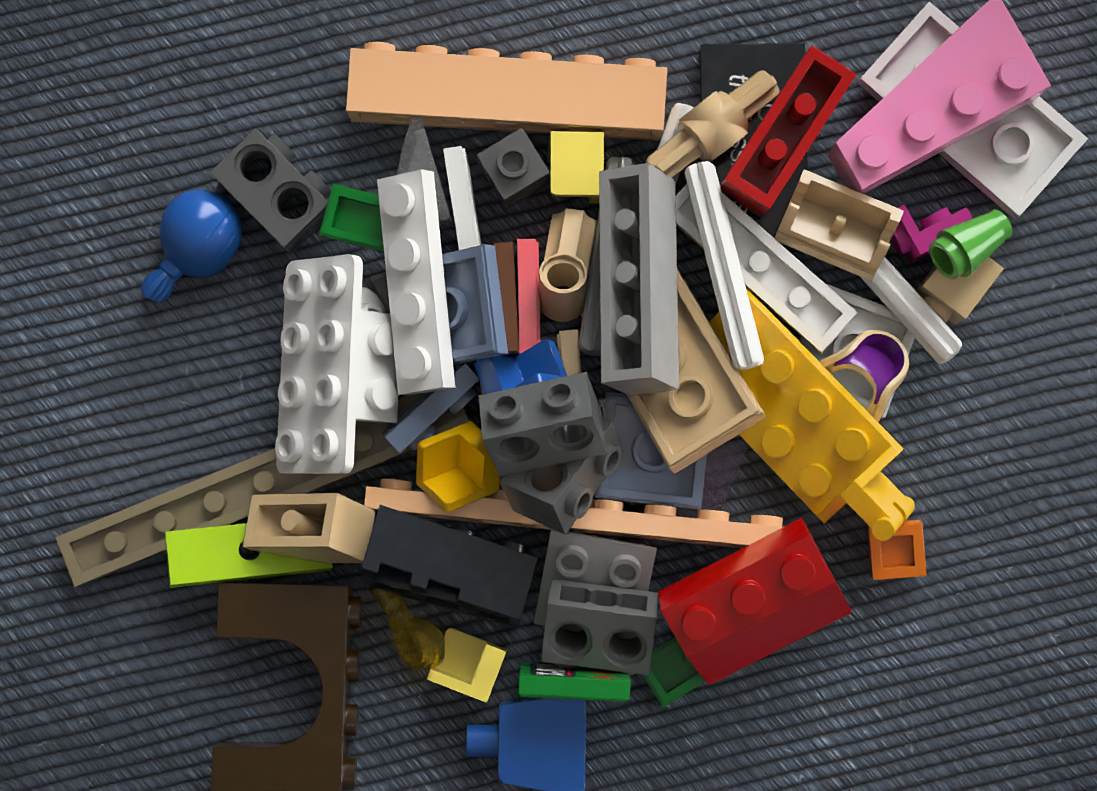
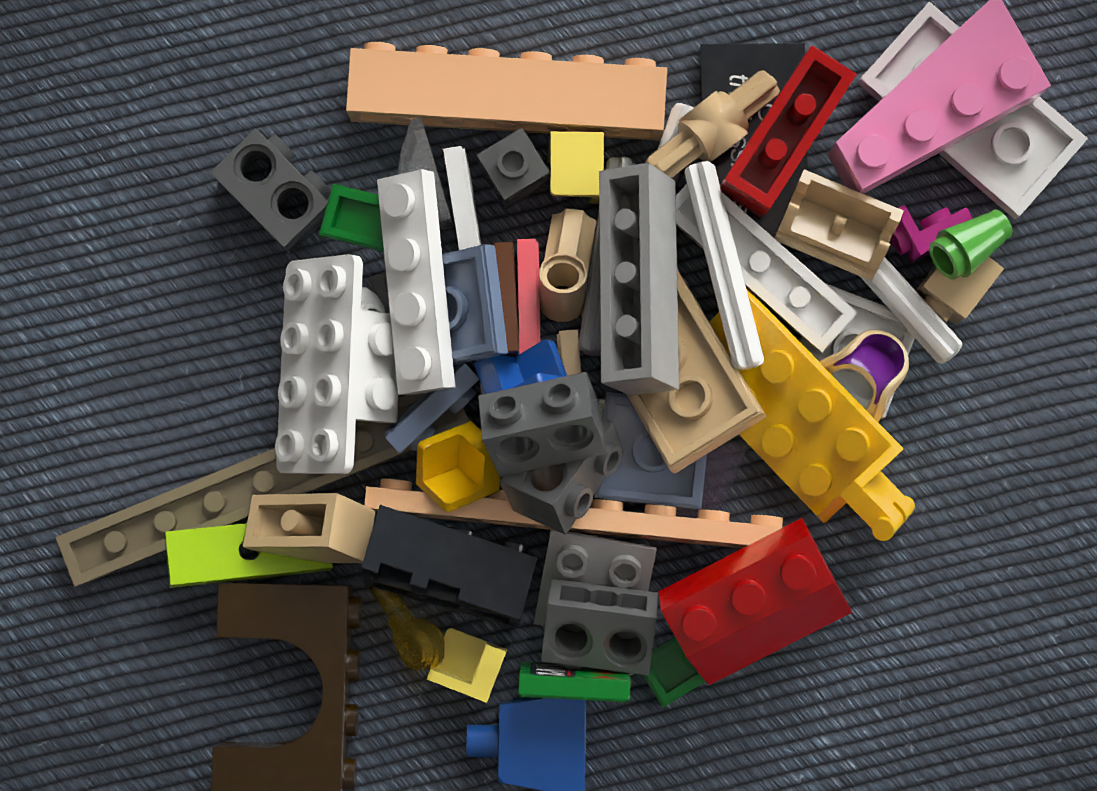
(197, 239): blue hair -> none
(900, 555): orange plate -> none

